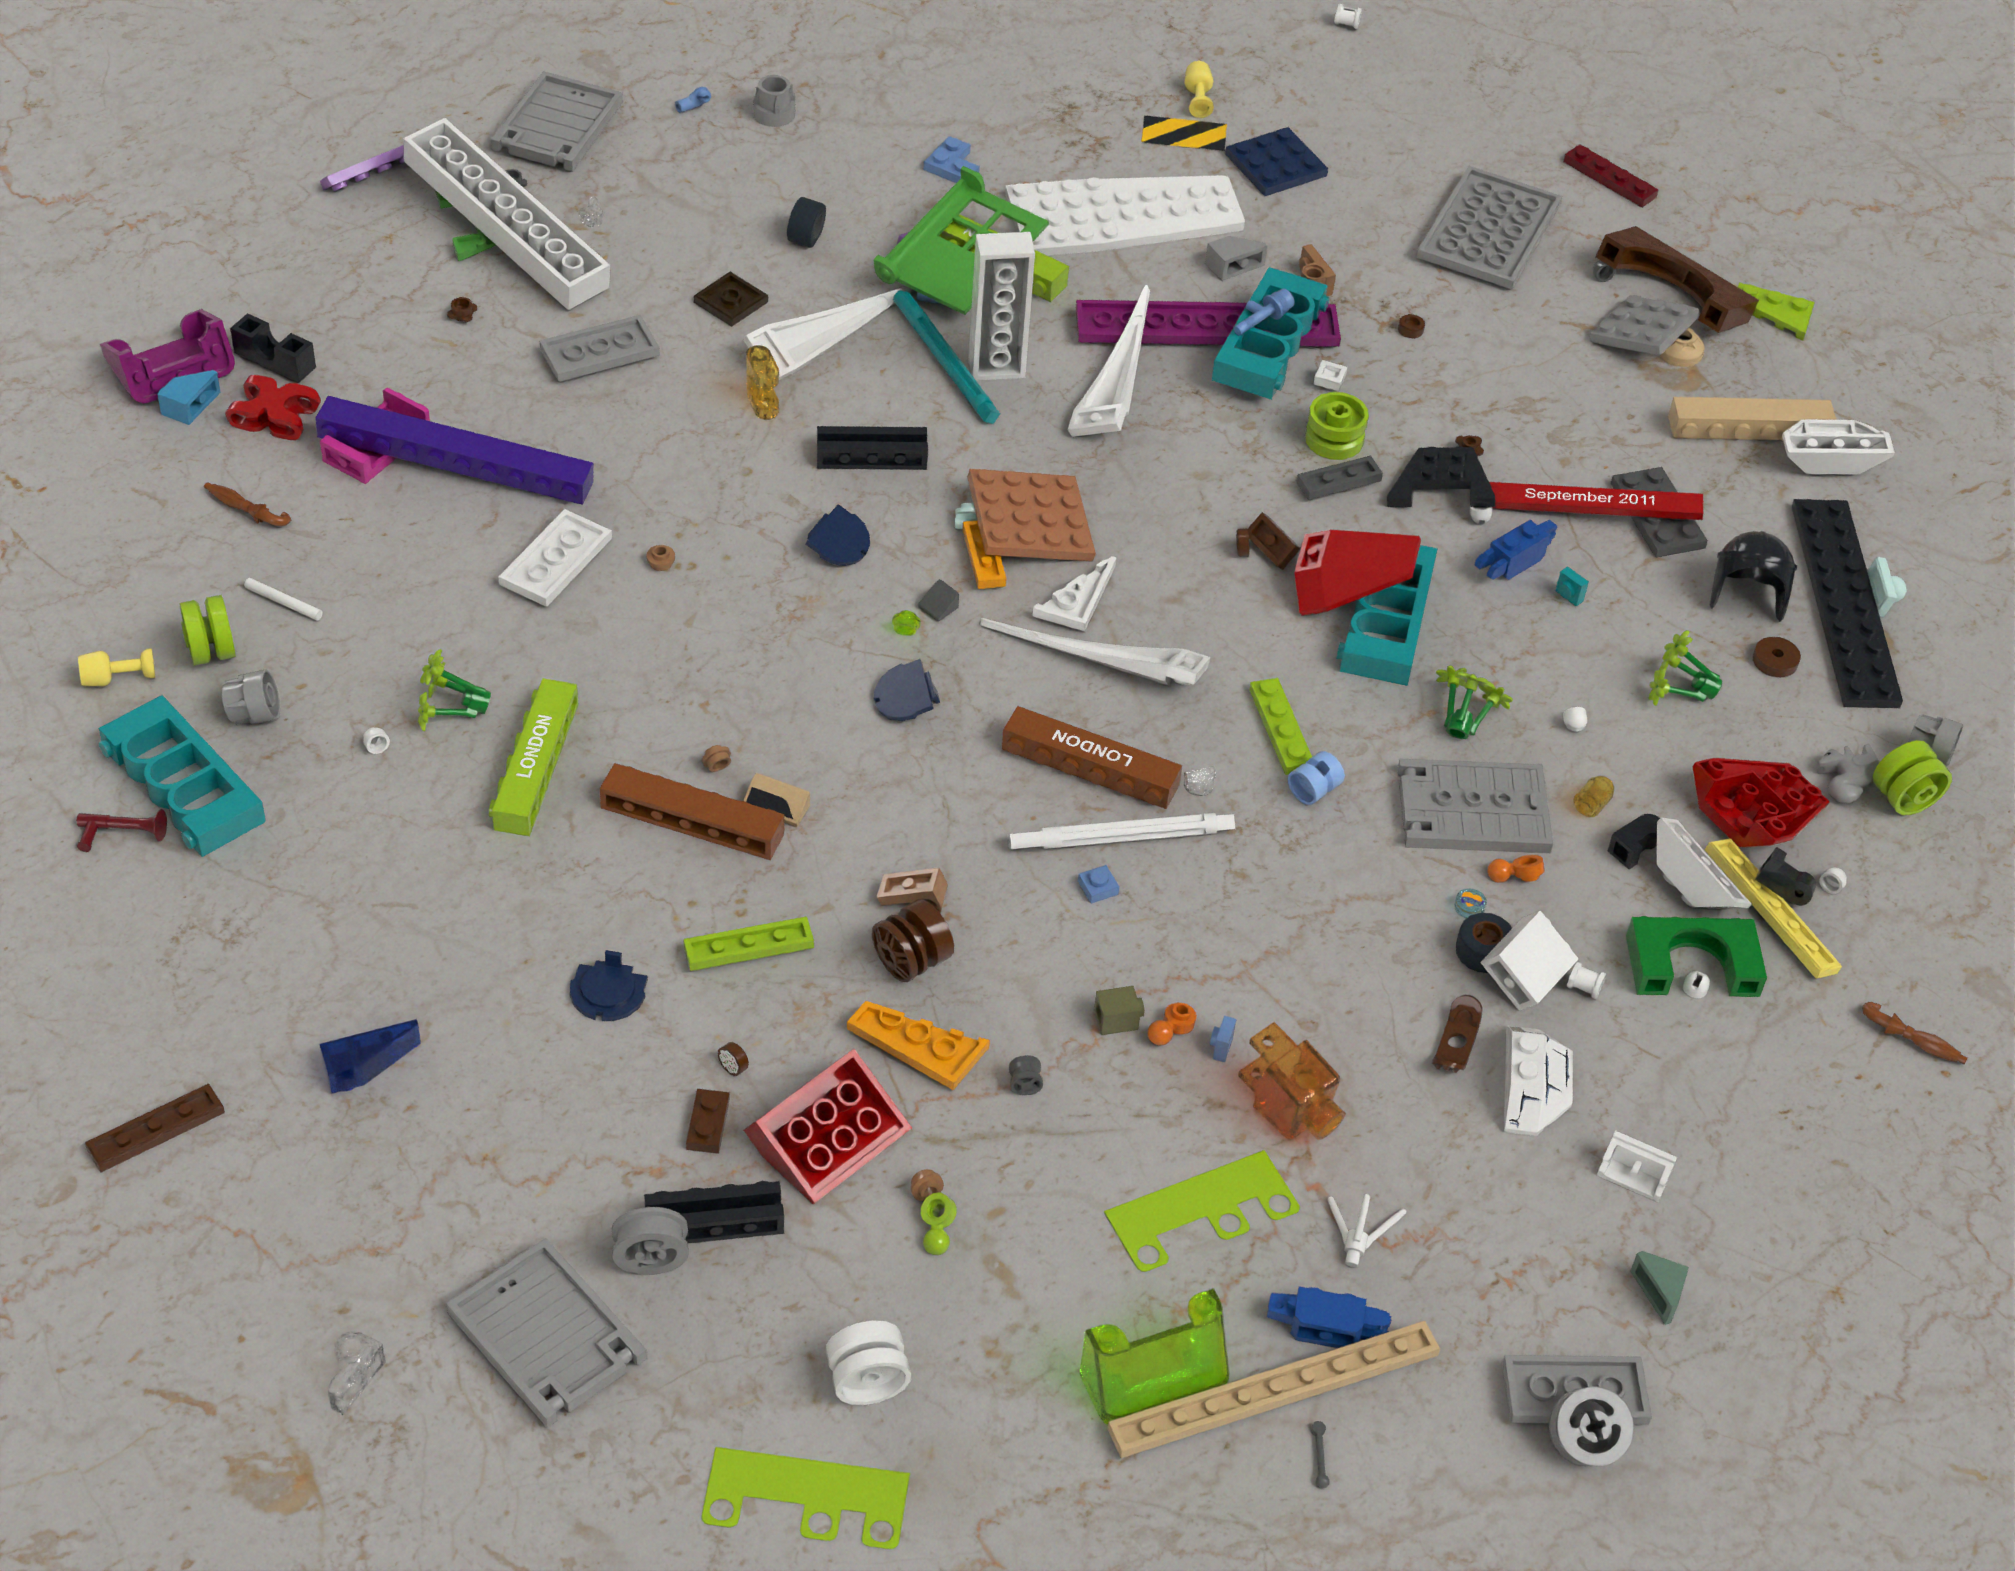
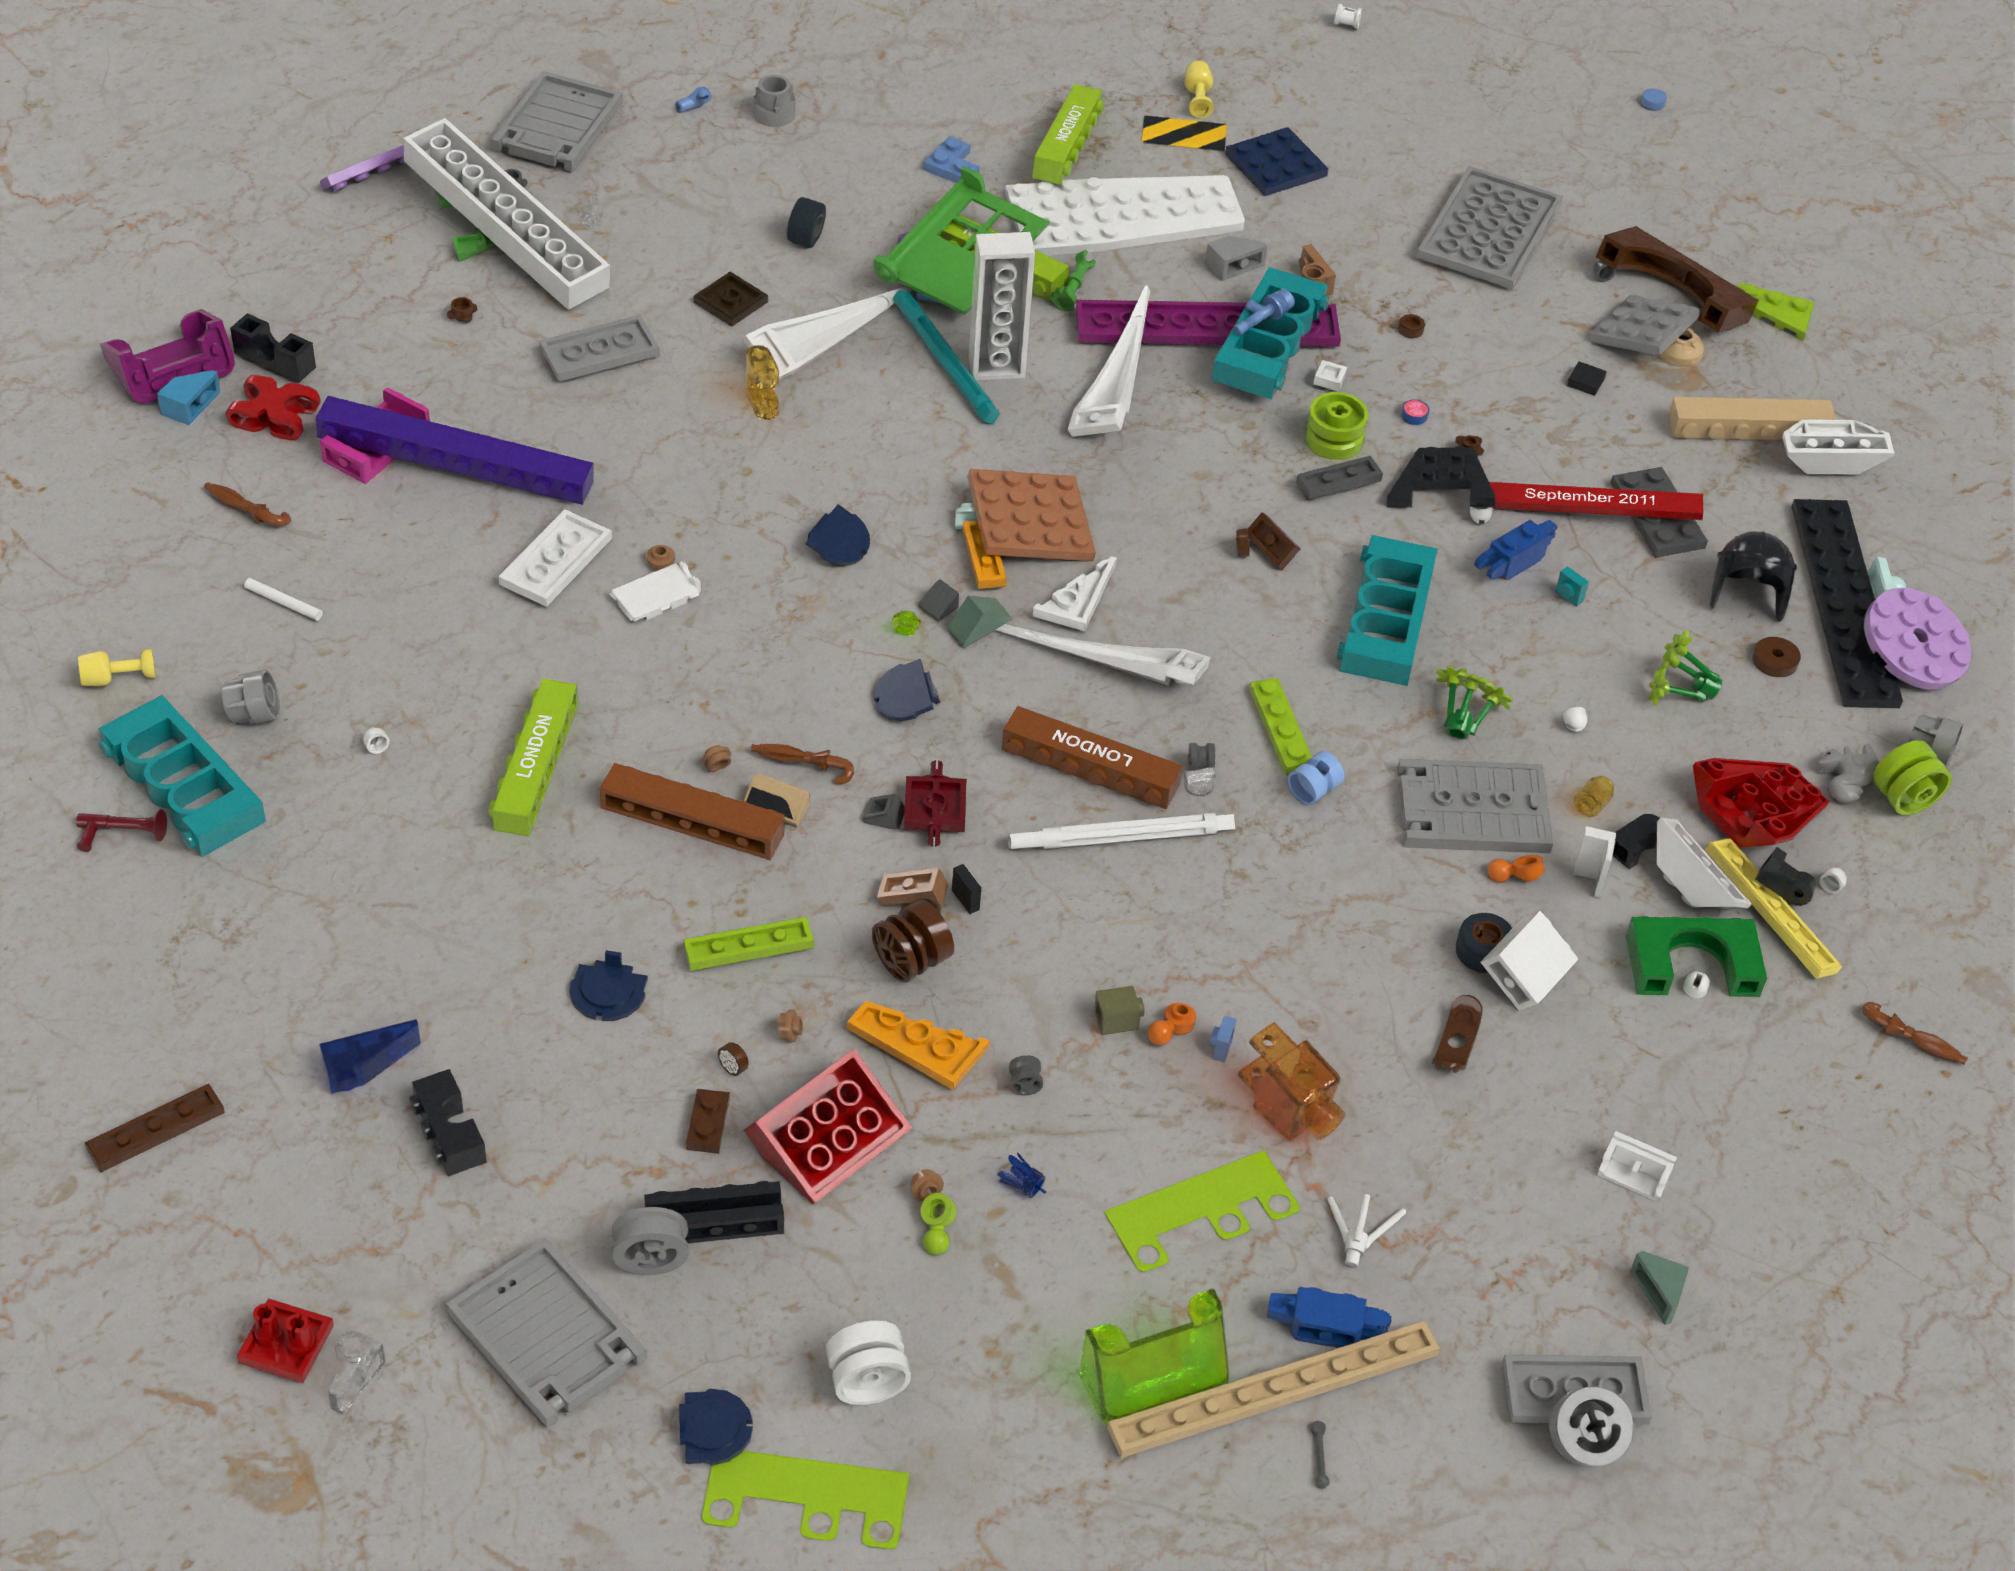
(202, 631): lime wheel -> none
(284, 1340): none -> red plate
(456, 1144): none -> black arch
(474, 697): plant -> none
(657, 592): none -> white piece
(714, 1426): none -> dark blue piece
(790, 1025): none -> medium nougat plate
(822, 759): none -> dark orange piece
(872, 447): black brick -> none
(885, 811): none -> dark grey slope
(935, 803): none -> dark red plate
(966, 888): none -> black piece
(977, 619): none -> sand green slope
(1026, 1179): none -> clear blue piece
(1065, 297): none -> bright green piece
(1068, 134): none -> lime brick
(1098, 884): medium blue plate -> none
(1201, 756): none -> dark grey wheel
(1349, 565): red wedge -> none
(1415, 412): none -> tile
(1470, 902): clear light blue tile -> none
(1535, 1080): white wedge -> none
(1586, 378): none -> black piece
(1586, 980): white bush -> none
(1595, 856): none -> white panel
(1611, 175): dark red plate -> none
(1653, 99): none -> medium blue tile
(1926, 664): none -> lavender plate

